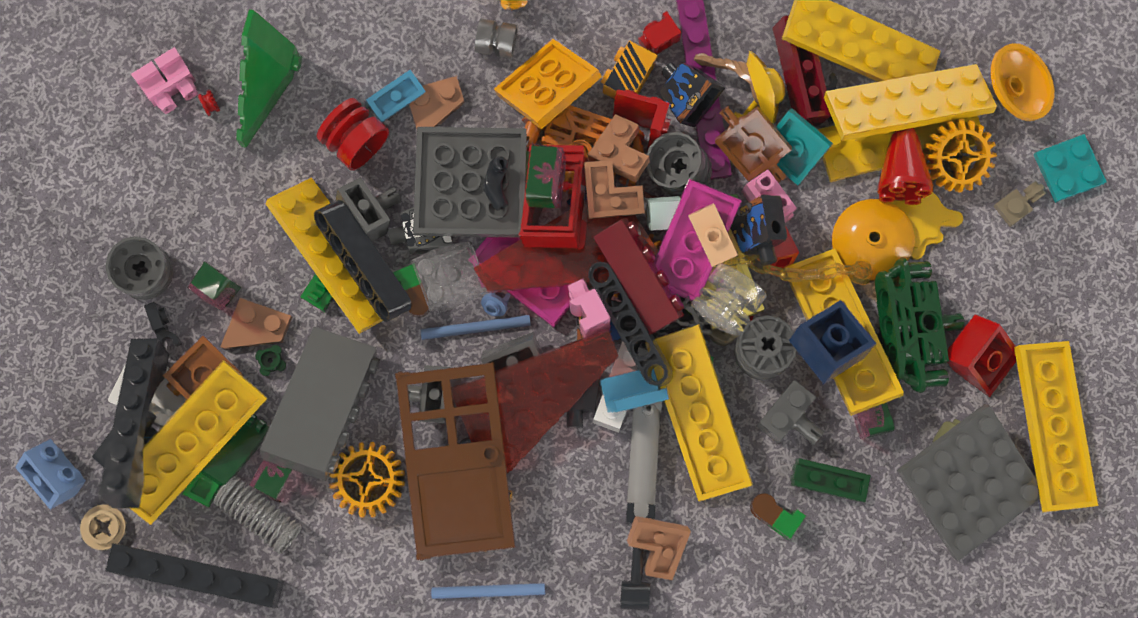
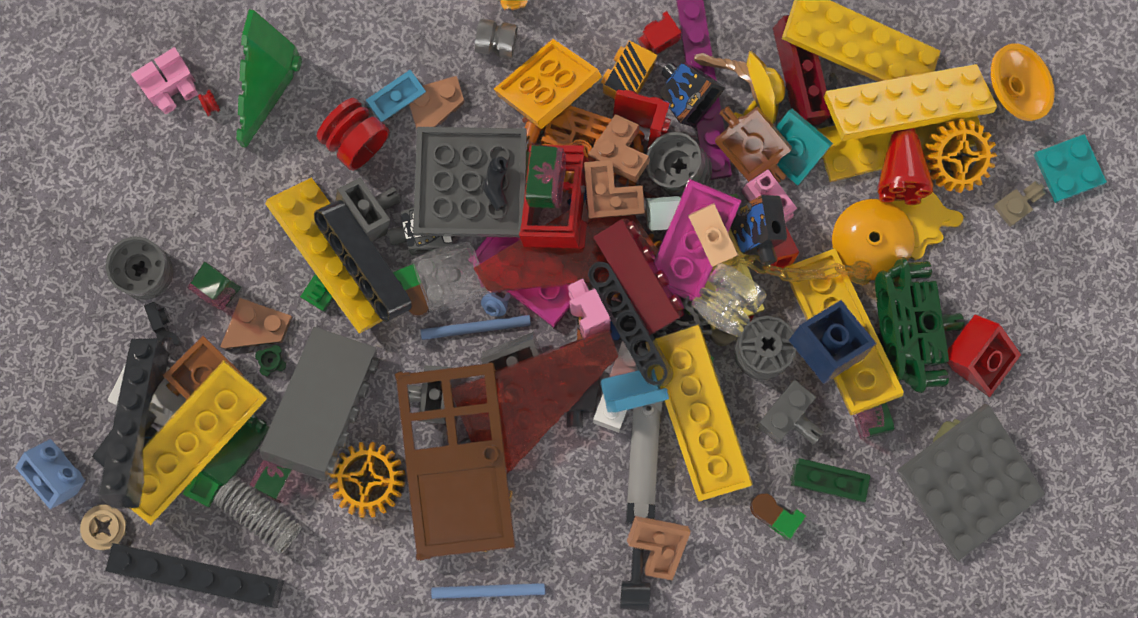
(1055, 426): yellow plate -> none

